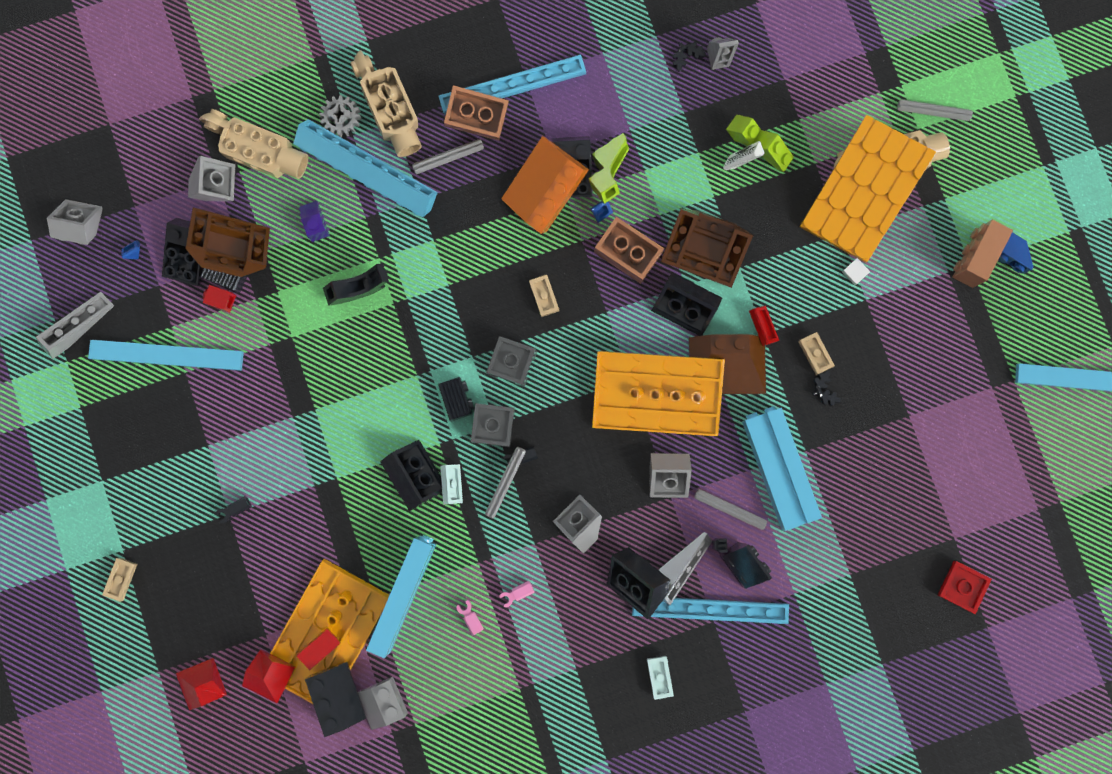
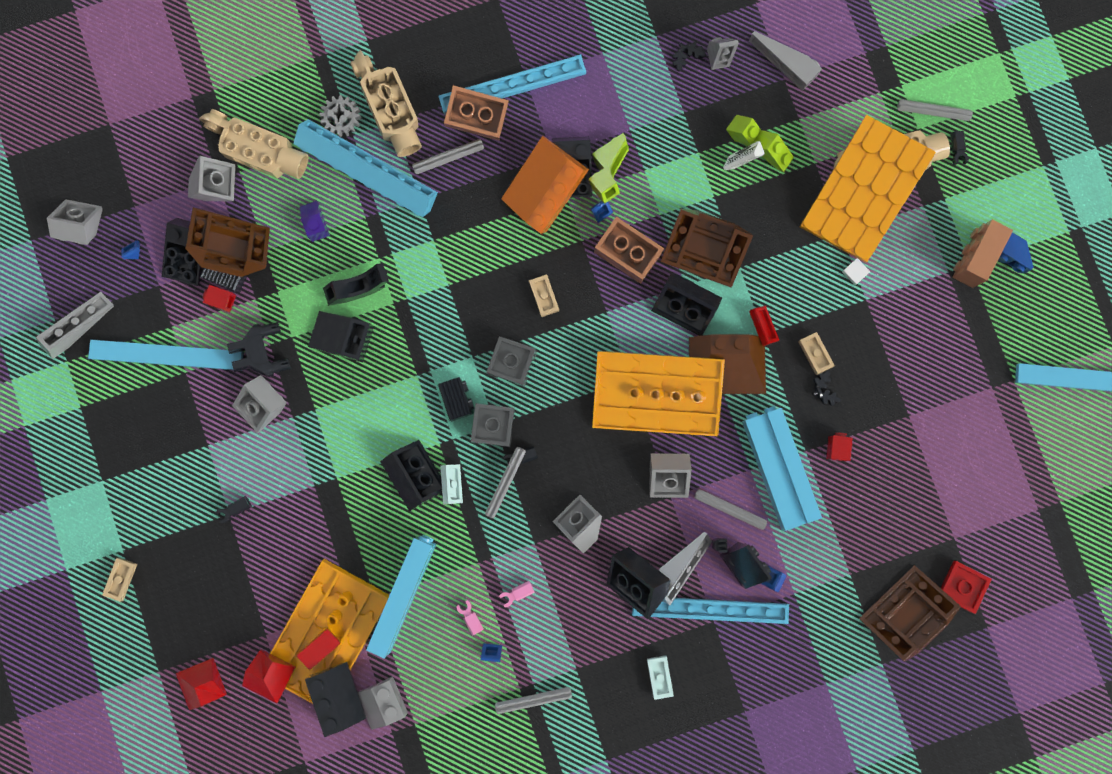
(256, 353): none -> black connector
(259, 403): none -> light grey slope
(341, 336): none -> black slope
(491, 652): none -> blue slope
(533, 700): none -> light grey axle
(777, 580): none -> blue slope
(791, 63): none -> light grey slope
(839, 447): none -> red brick
(910, 614): none -> reddish brown slope
(958, 147): none -> black bar

